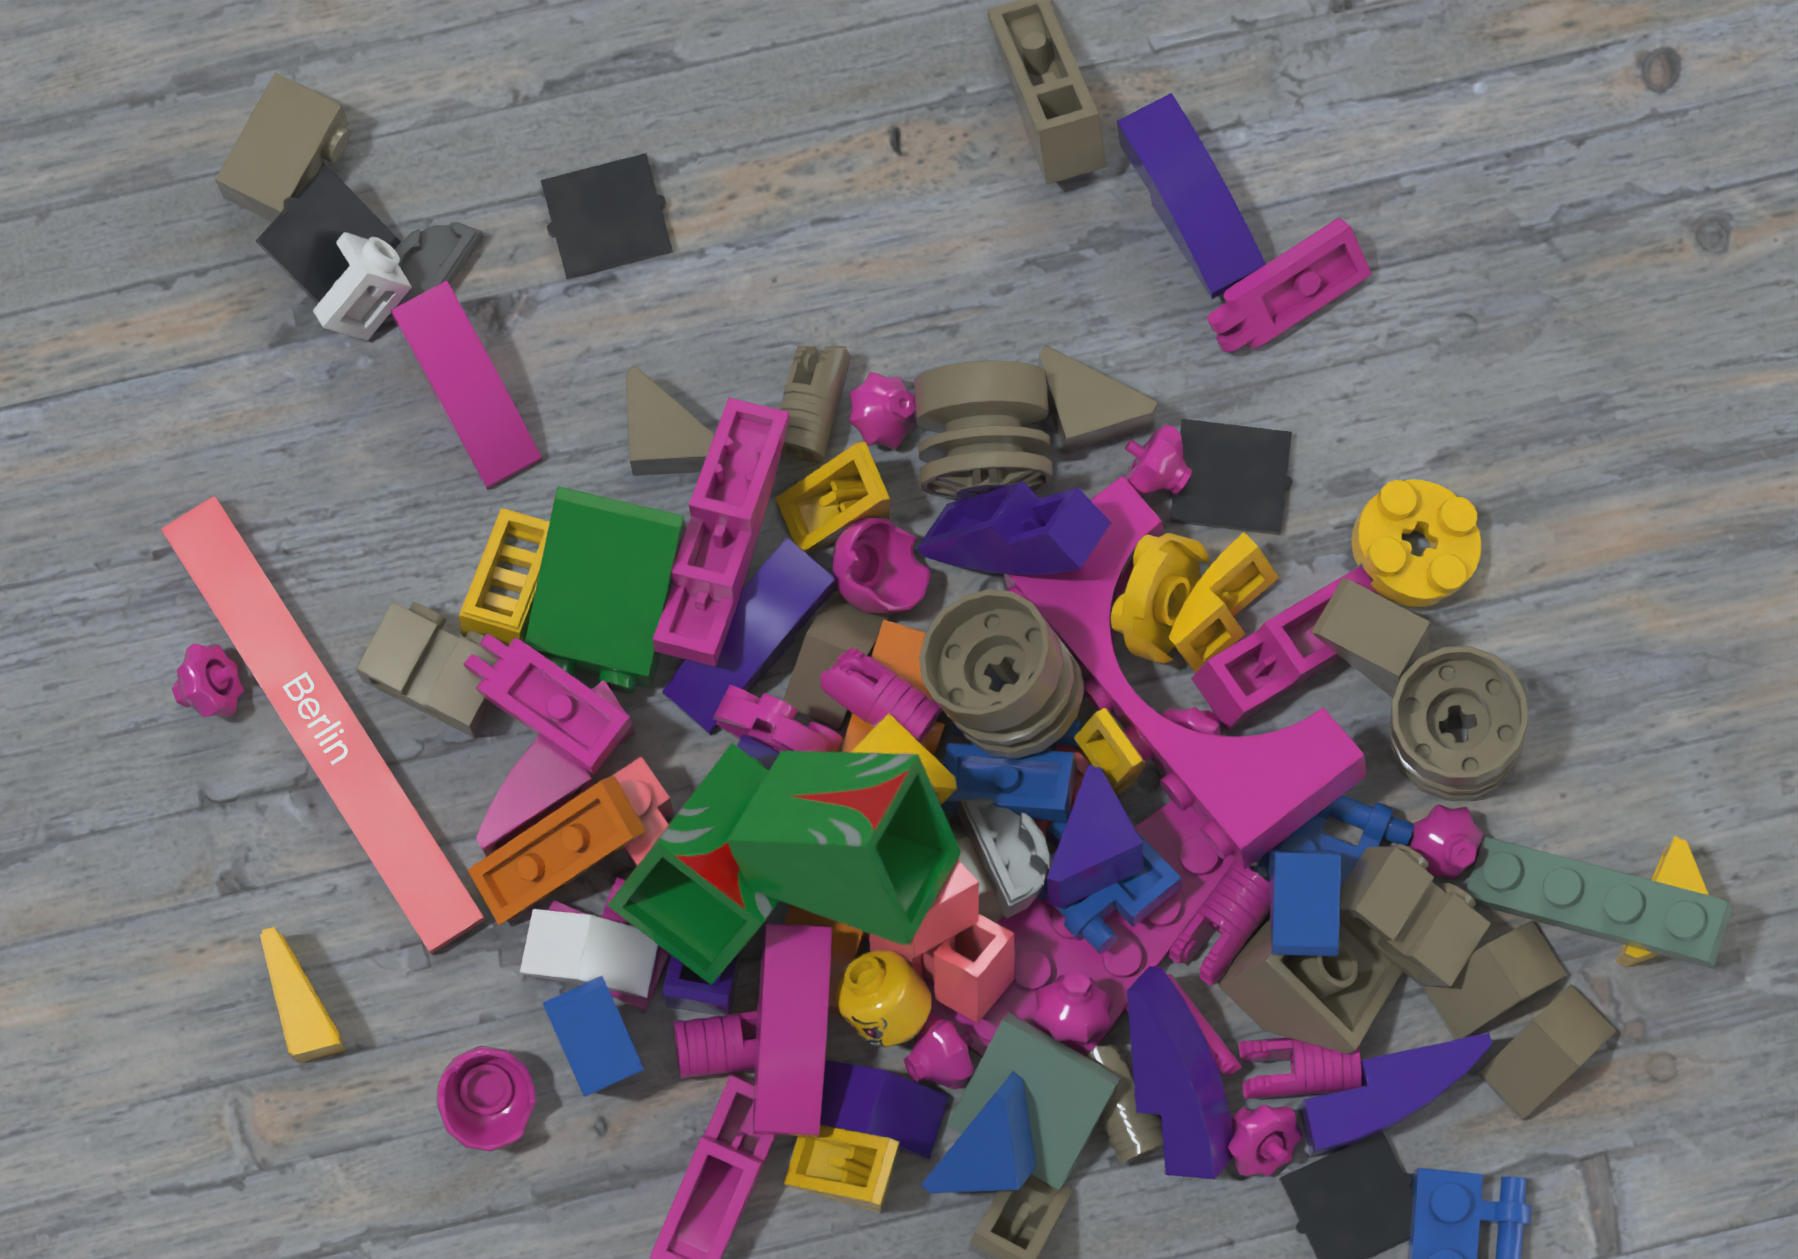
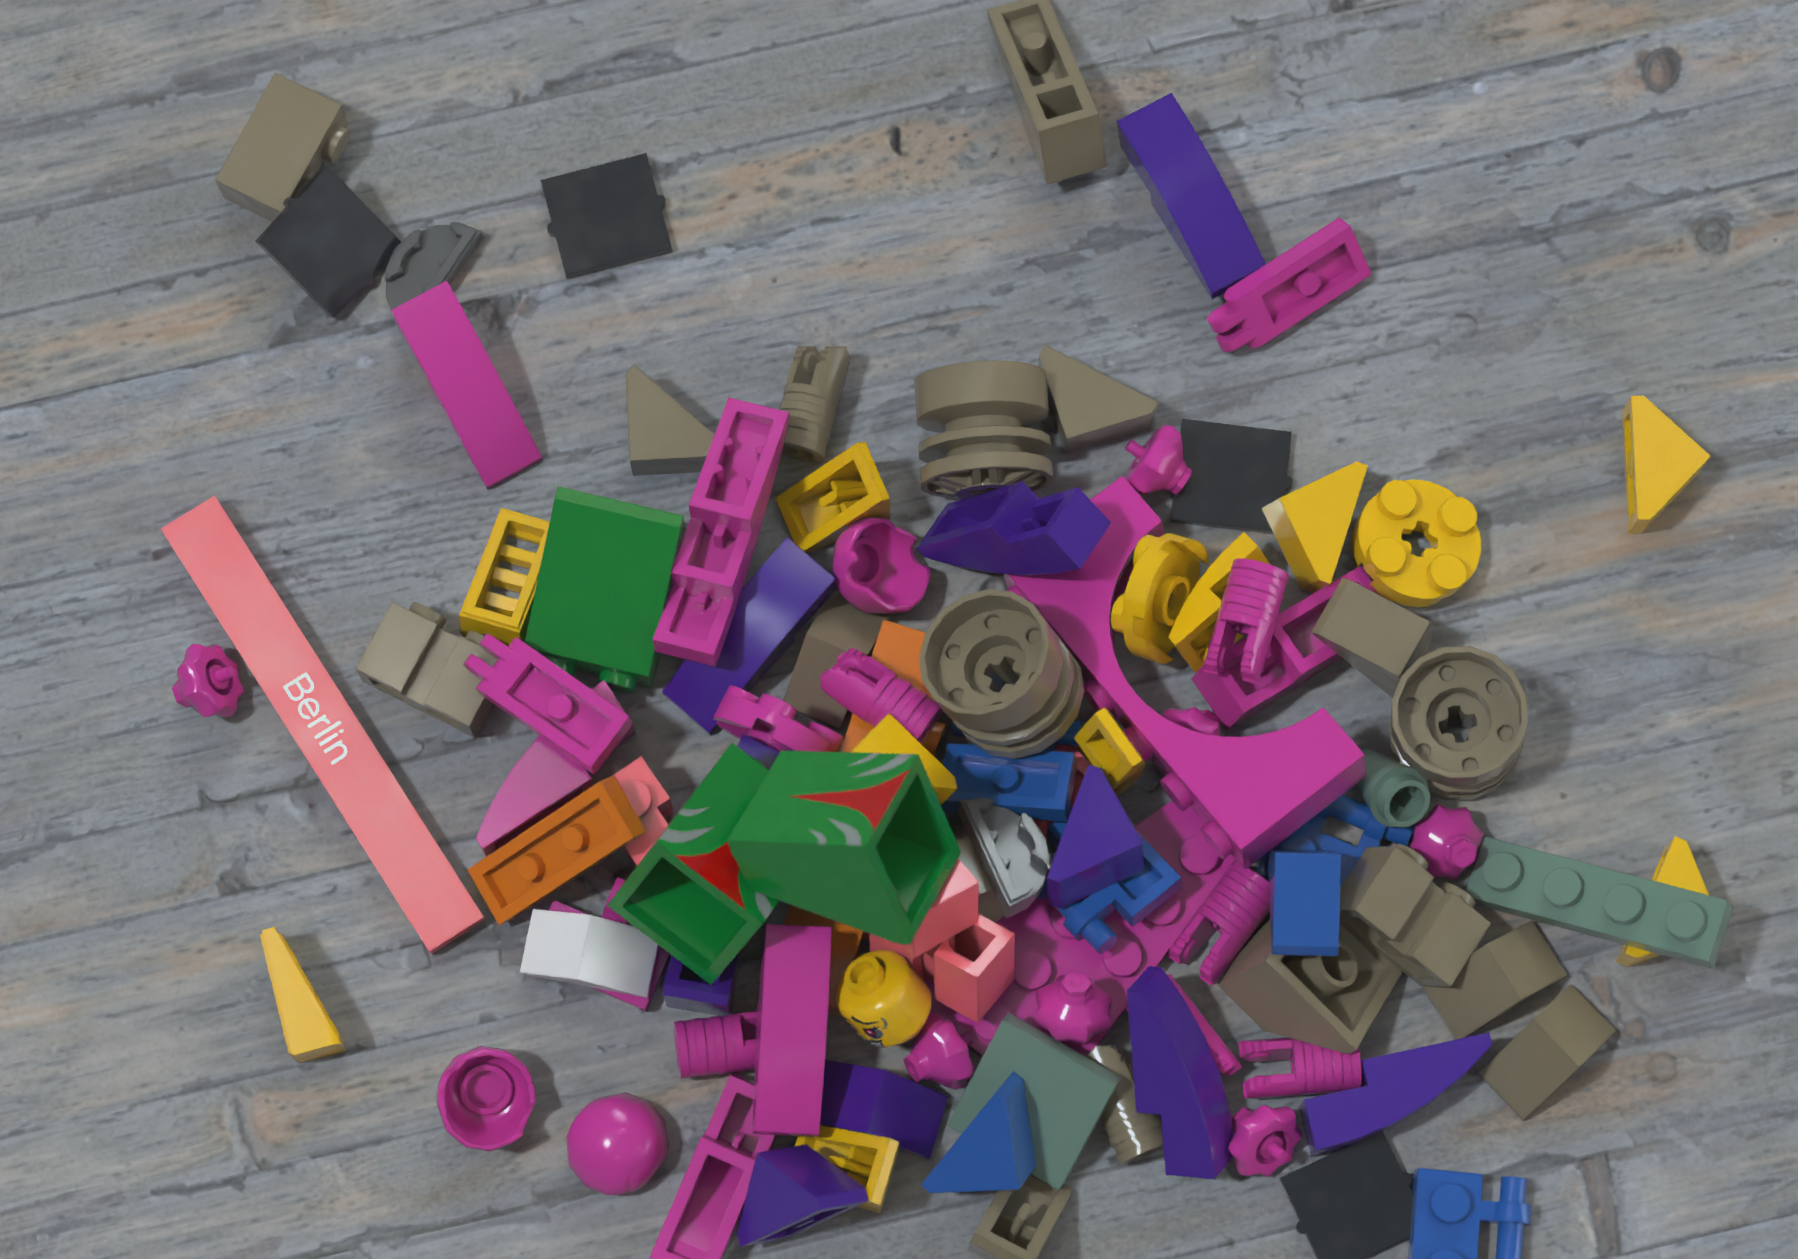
(365, 290): white bracket -> none
(593, 1036): blue slope -> none
(617, 1143): none -> dark pink hair
(792, 1193): none -> dark purple slope
(883, 410): dark pink piece -> none
(1250, 609): none -> dark pink hinge
(1314, 524): none -> yellow slope
(1393, 791): none -> sand green cone
(1657, 461): none -> yellow slope

